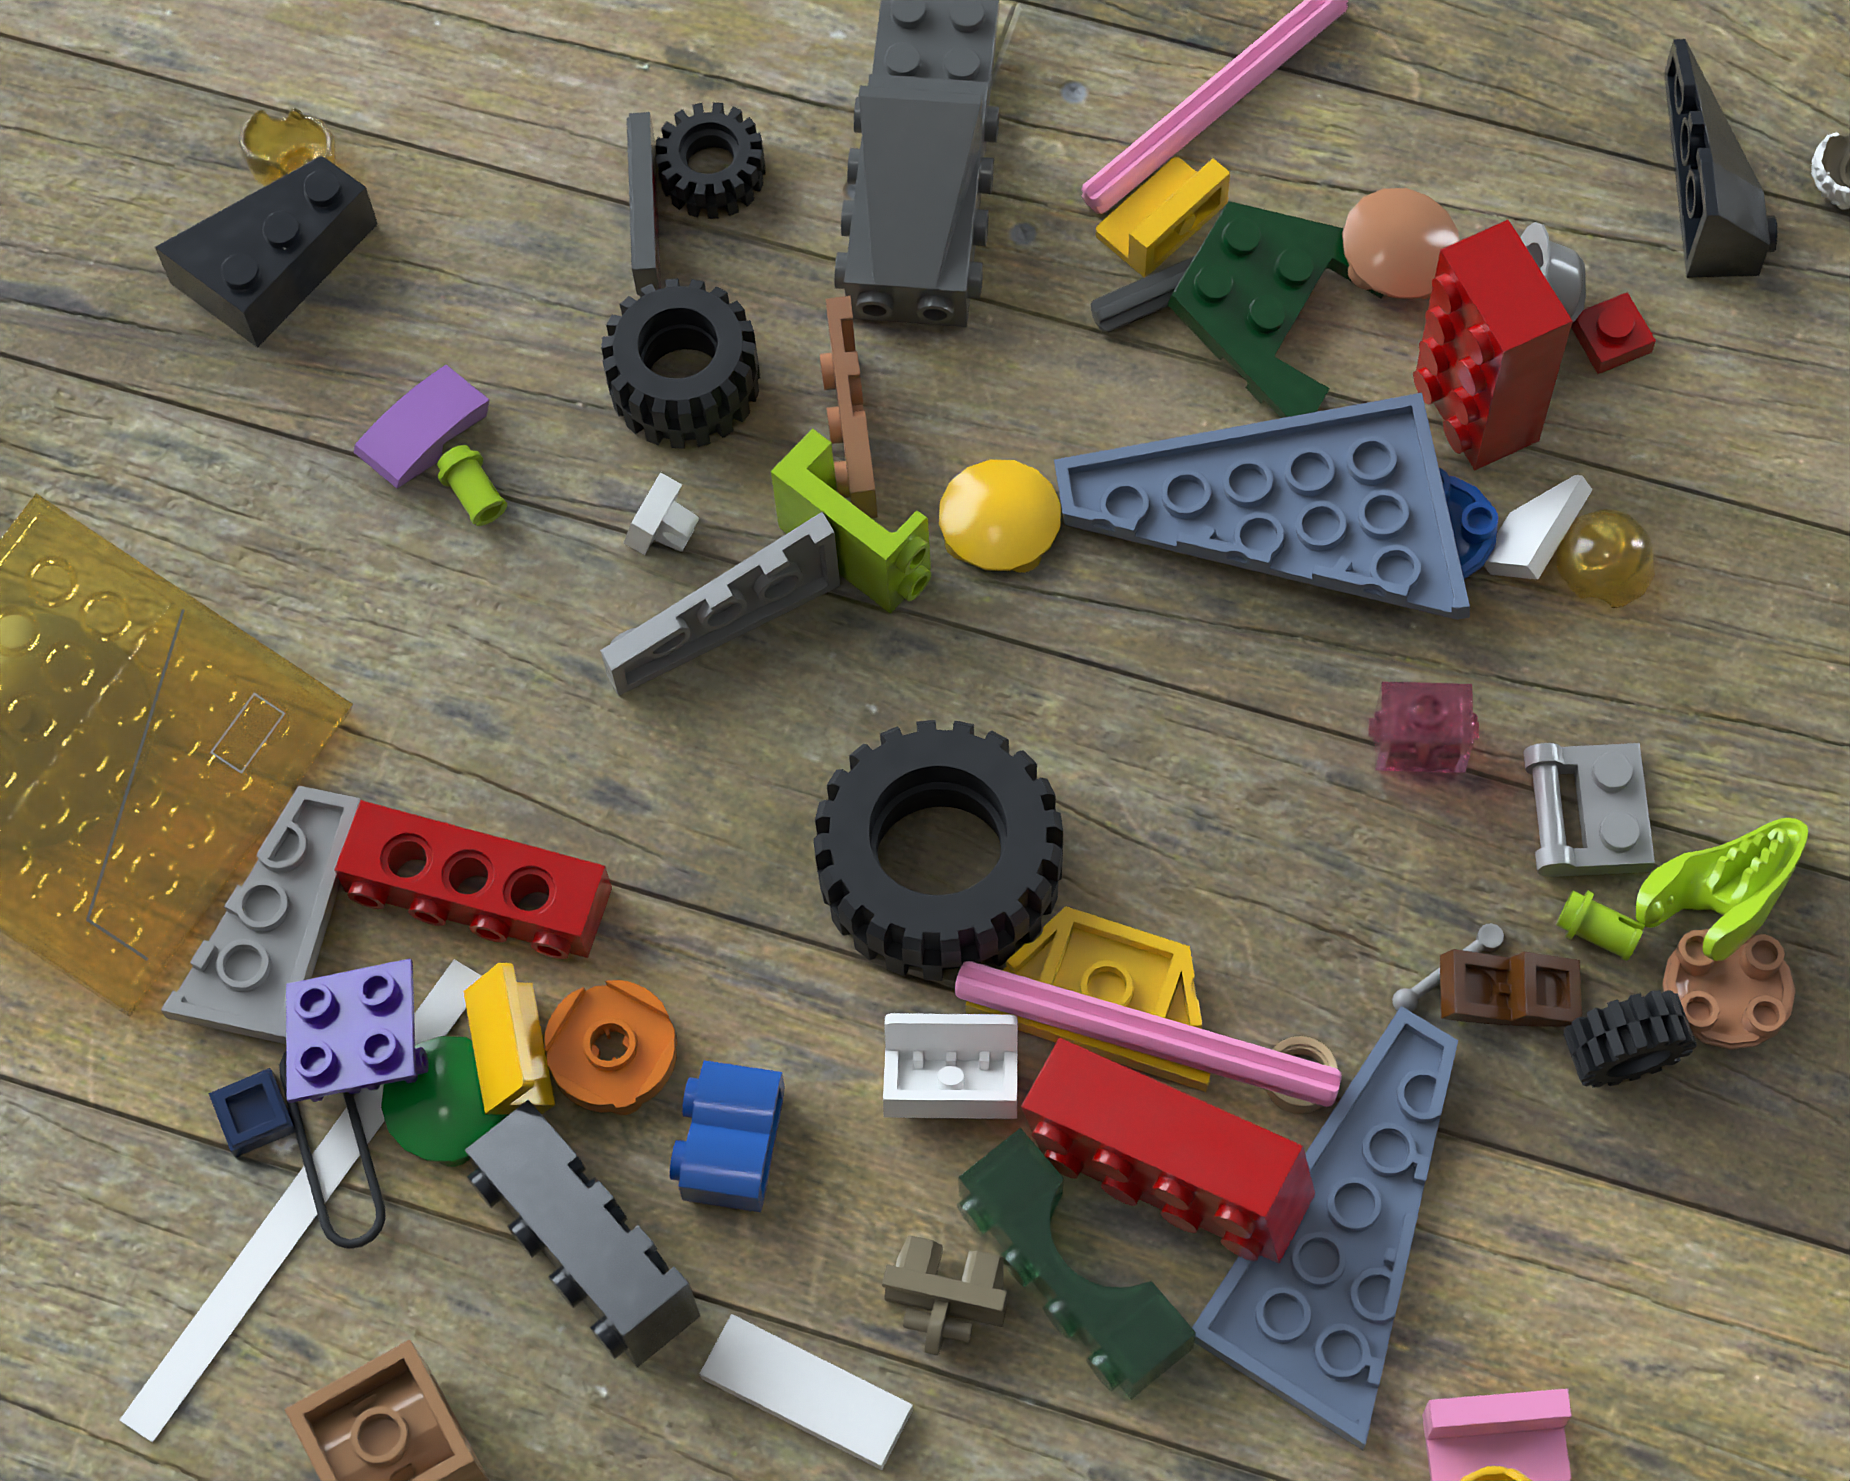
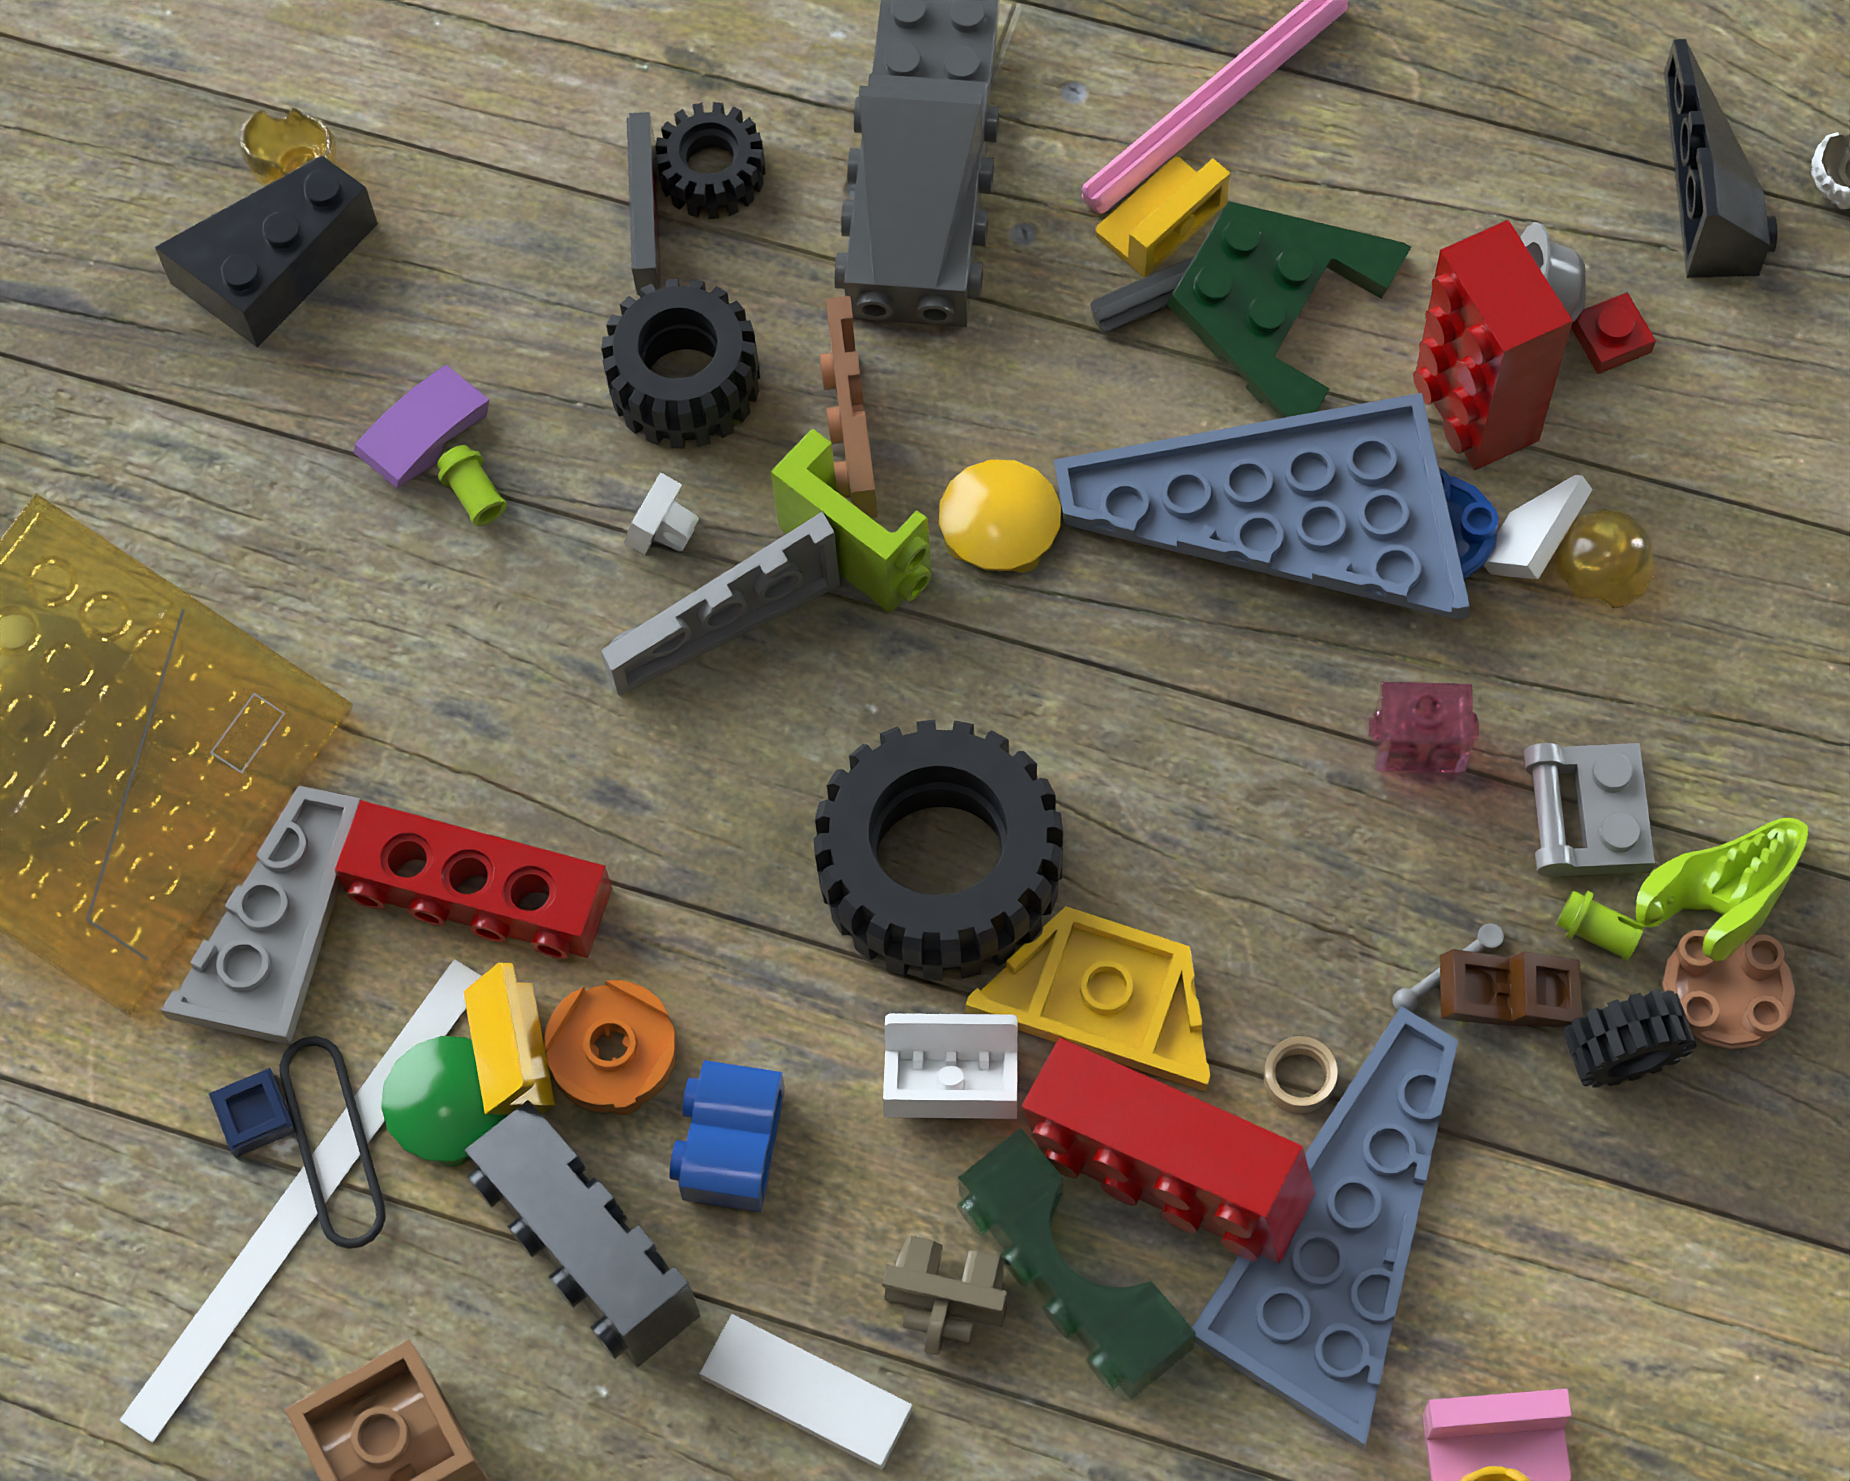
(351, 1032): hinge -> none
(1148, 1033): bright pink axle -> none
(1396, 242): nougat dish -> none

